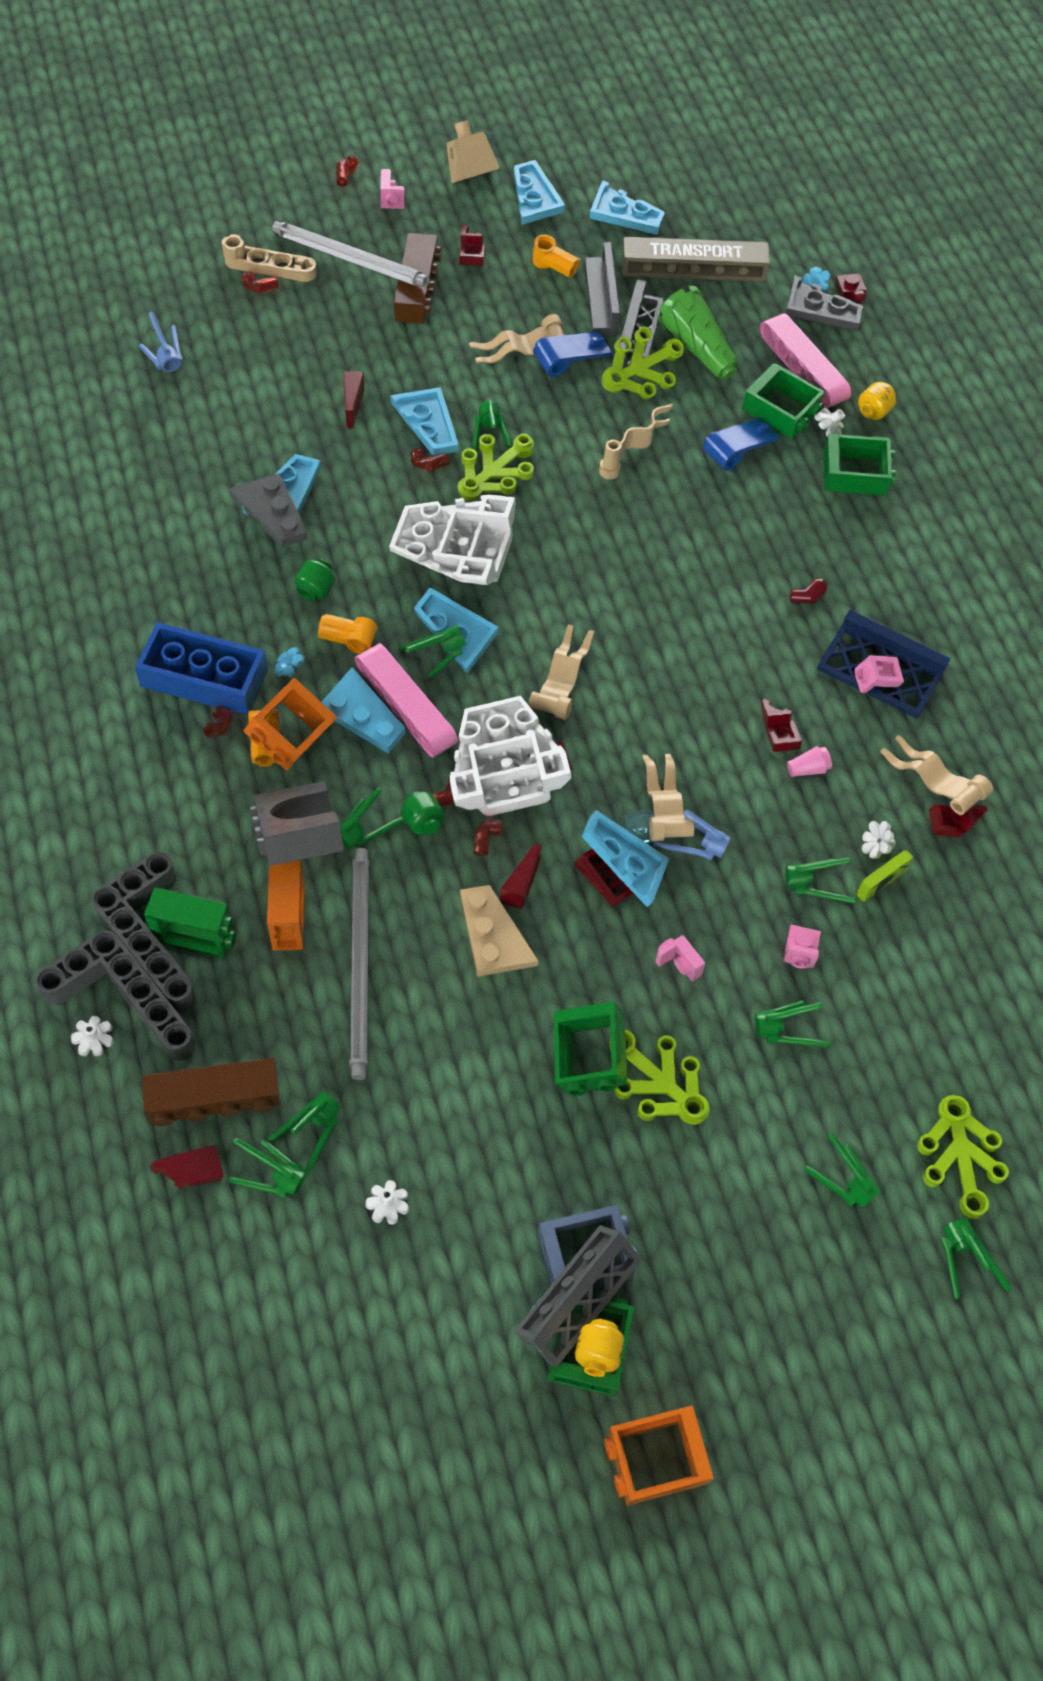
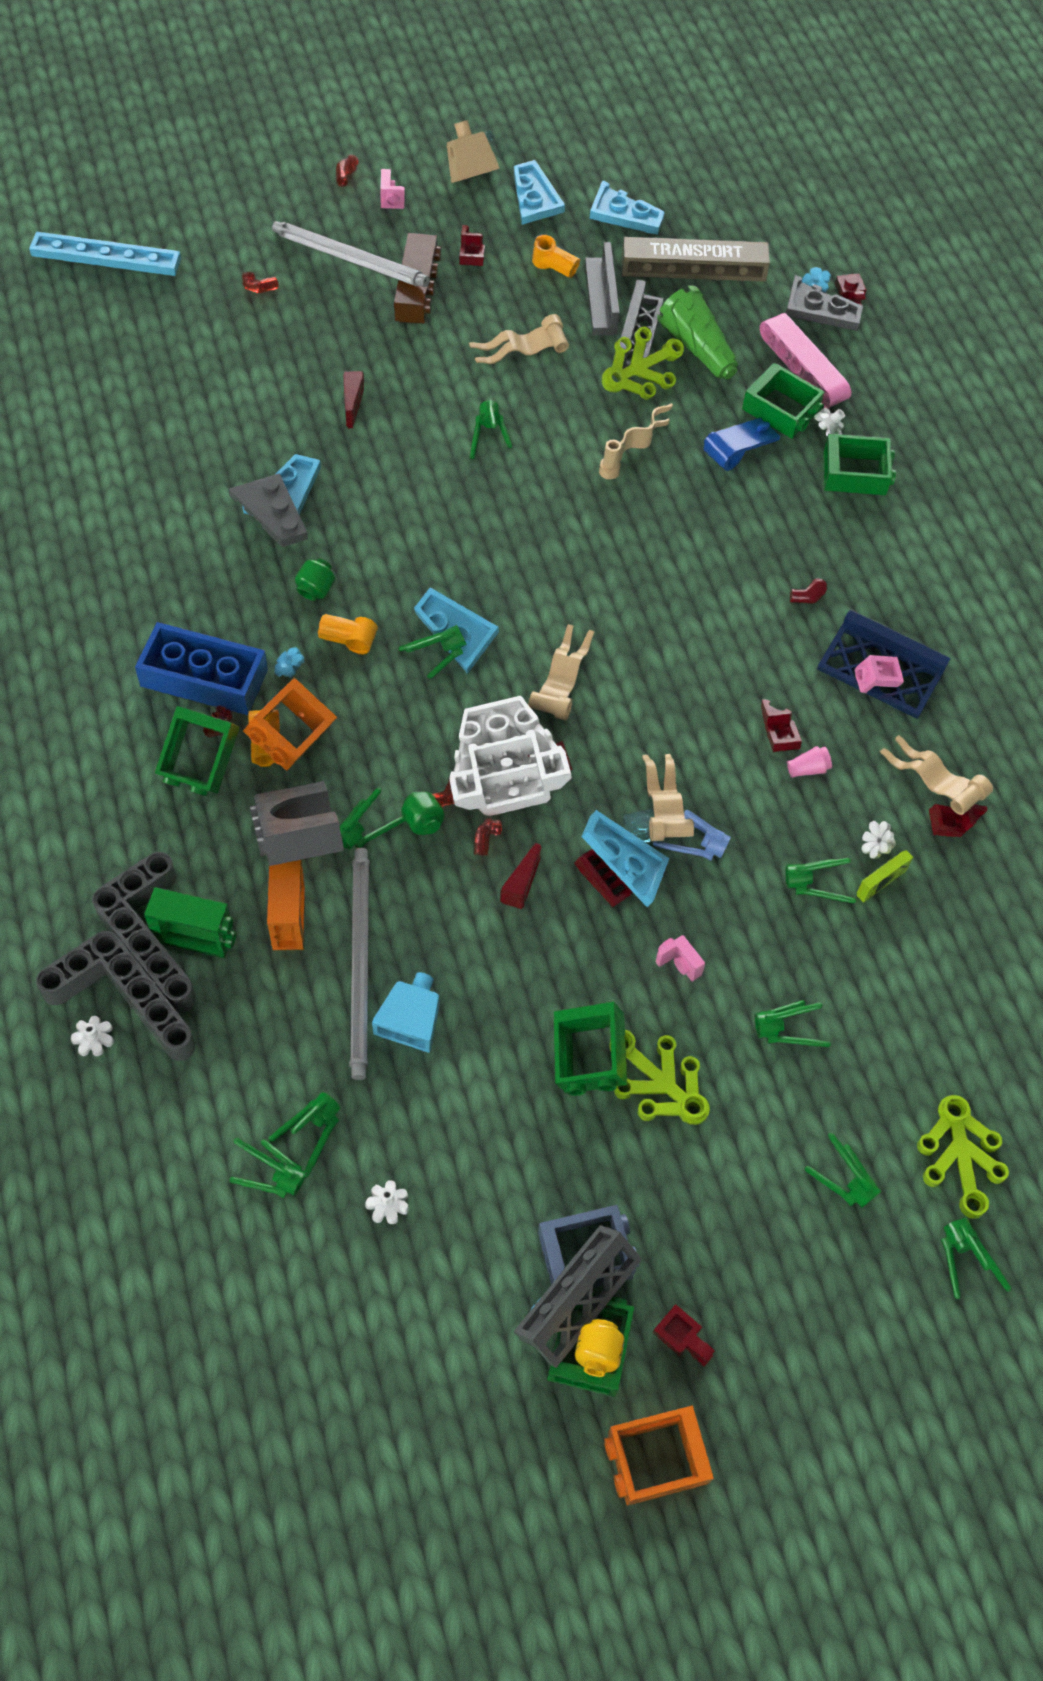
(105, 253): none -> medium azure plate
(167, 358): medium blue plant -> none
(174, 741): none -> green window
(191, 1167): dark red slope -> none
(211, 1091): reddish brown brick -> none
(236, 253): tan beam -> none
(364, 712): medium azure wing -> none
(406, 700): bright pink beam -> none
(409, 1014): none -> medium azure torso
(428, 418): medium azure wing -> none
(428, 463): clear red arm -> none
(458, 539): white wedge -> none
(473, 487): lime plant -> none
(492, 934): tan wing -> none
(558, 351): blue door -> none
(680, 1333): none -> dark red plate
(802, 947): bright pink bracket -> none
(878, 400): yellow head -> none

